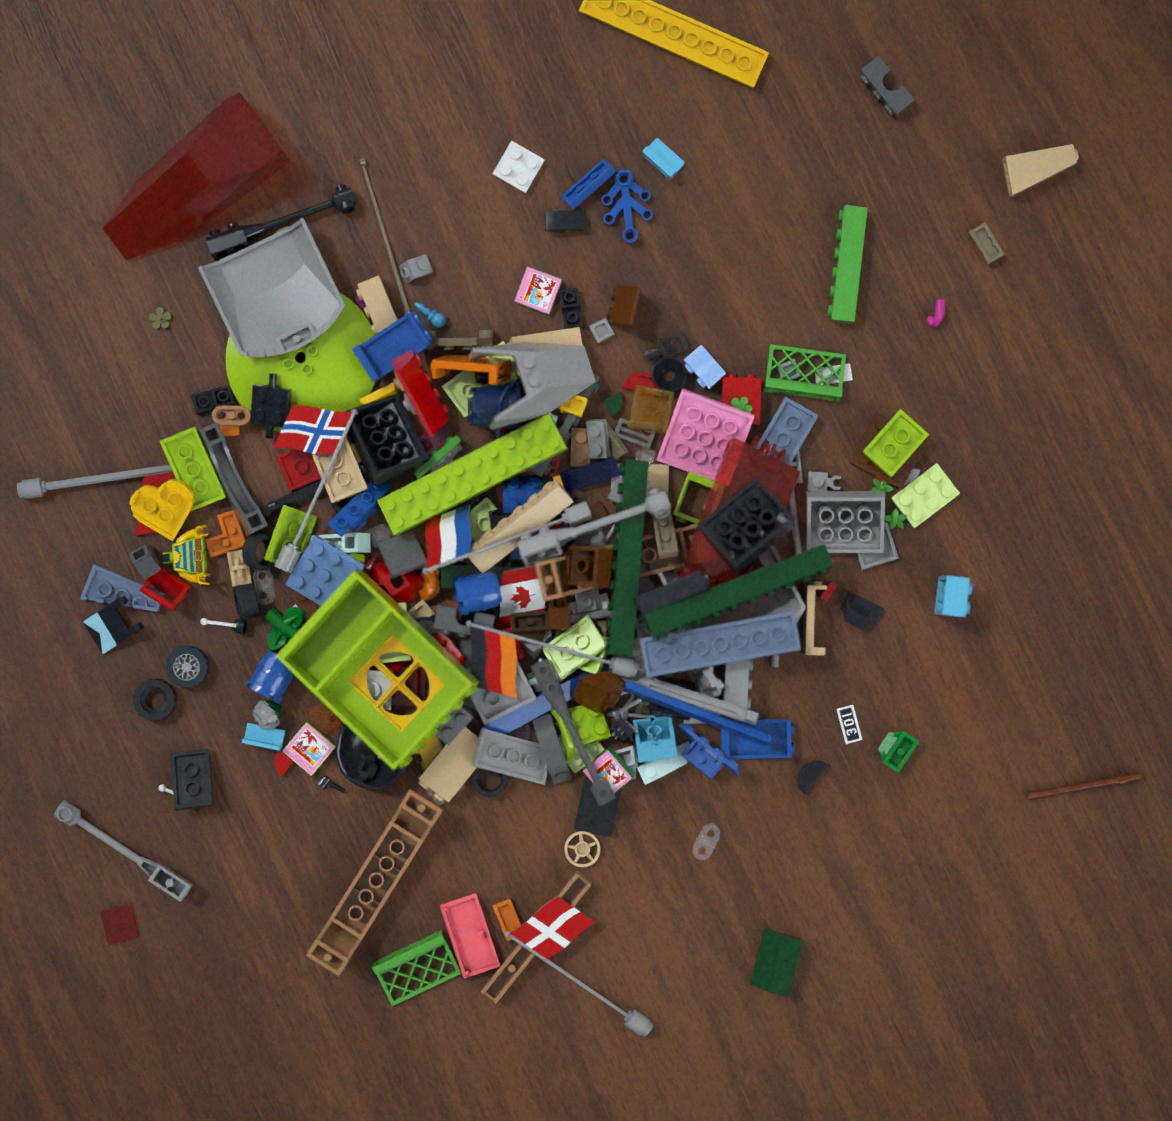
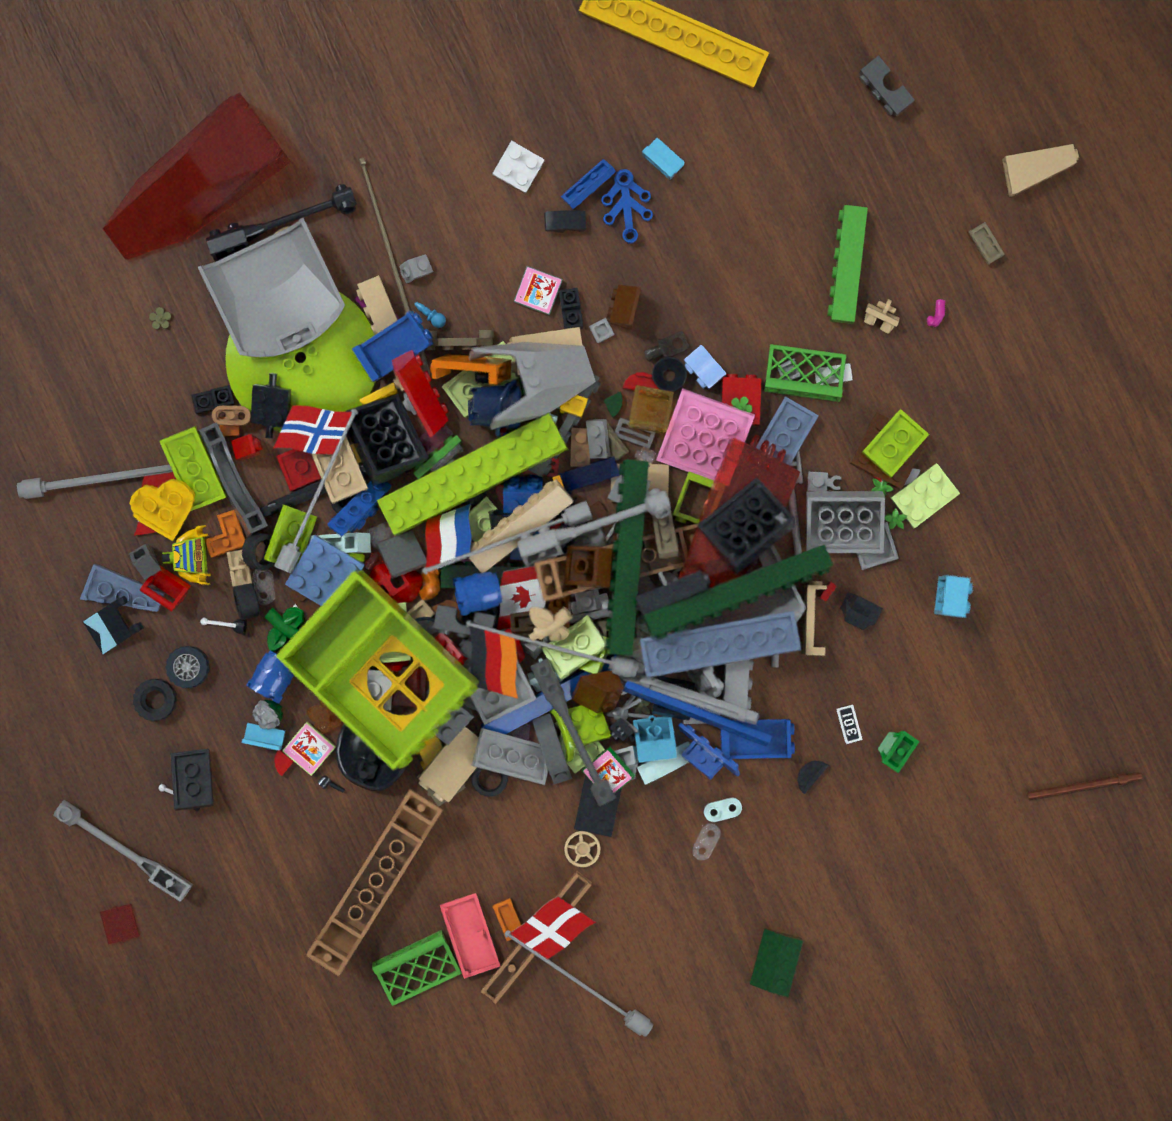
(246, 447): none -> red slope
(549, 624): none -> tan plant
(722, 808): none -> light aqua plate
(889, 319): none -> tan hips

